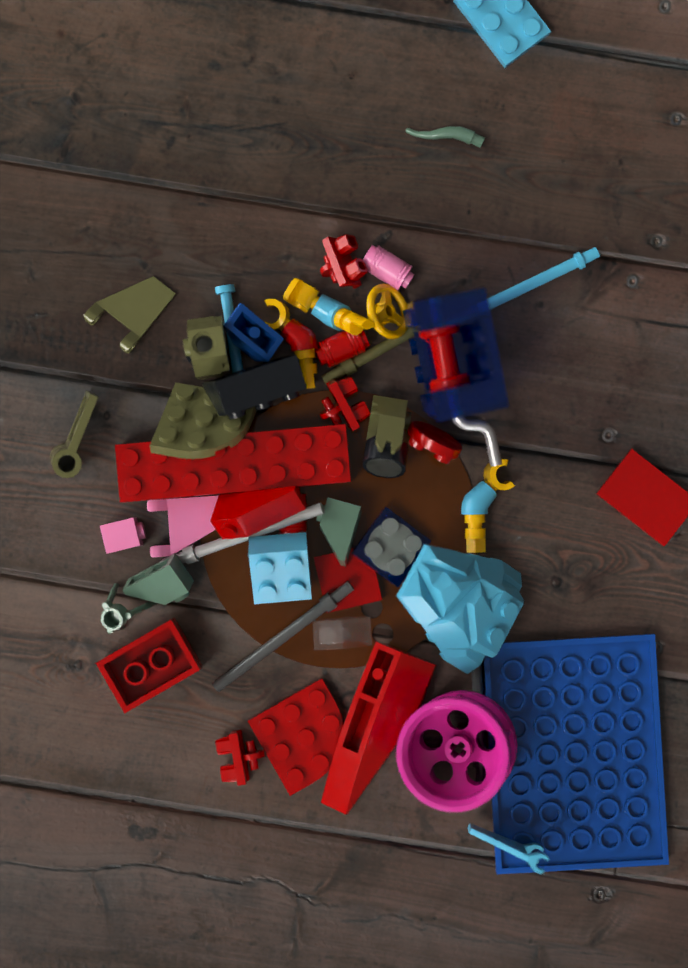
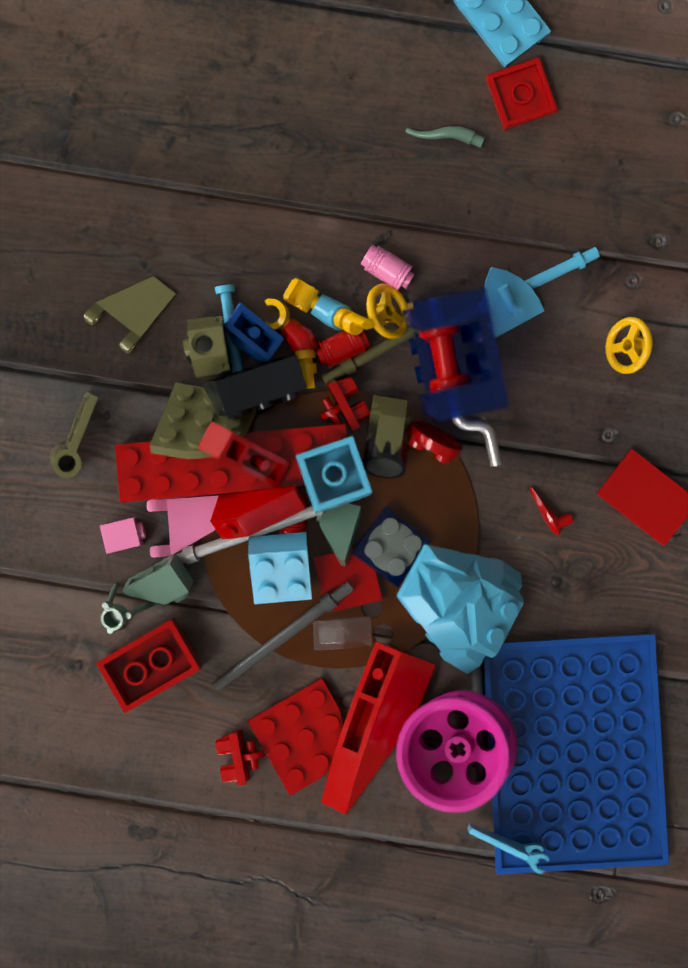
(243, 454): none -> red slope
(333, 475): none -> medium azure brick
(339, 261): red hips -> none
(476, 505): piece -> none
(510, 300): none -> medium azure shield
(521, 93): none -> red tile
(553, 522): none -> red bar
(634, 345): none -> yellow piece

